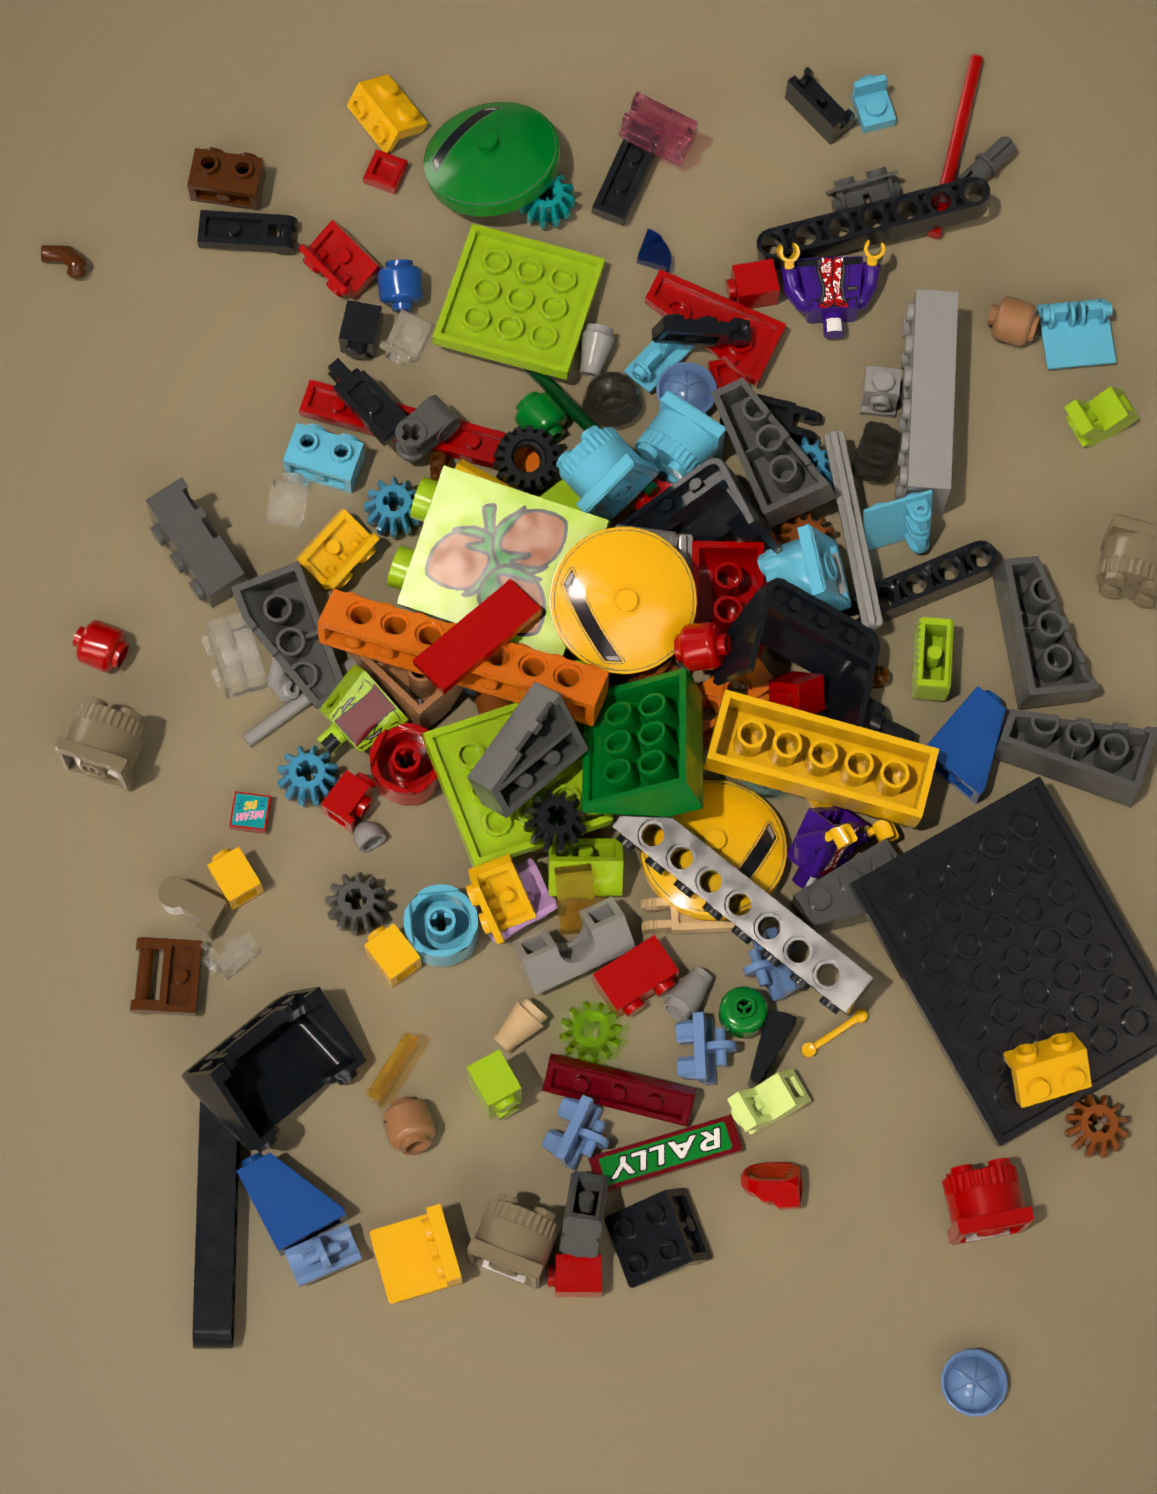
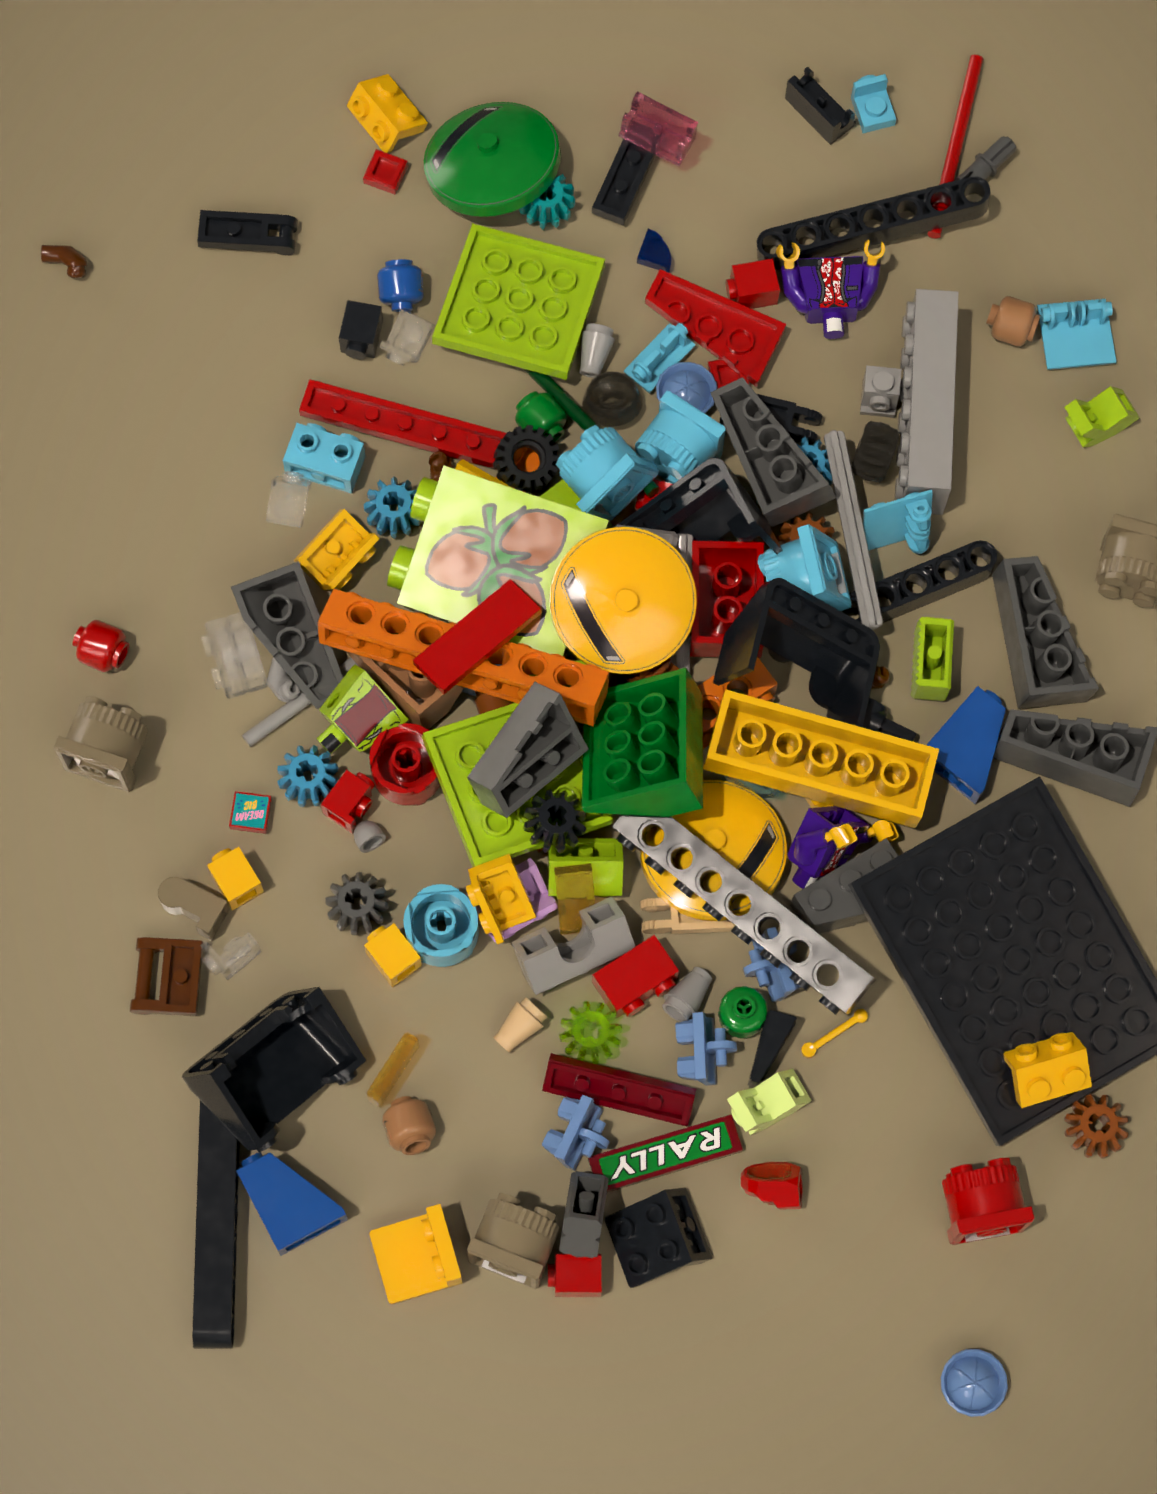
(194, 544): dark grey wedge -> none
(226, 178): reddish brown brick -> none
(323, 1255): medium blue hips -> none
(340, 261): red bracket -> none
(366, 401): black hinge -> none
(428, 424): dark grey piece -> none
(495, 1085): lime brick -> none
(701, 332): black hinge -> none
(702, 646): red head -> none
(798, 691): red brick -> none
(877, 186): dark grey hinge -> none

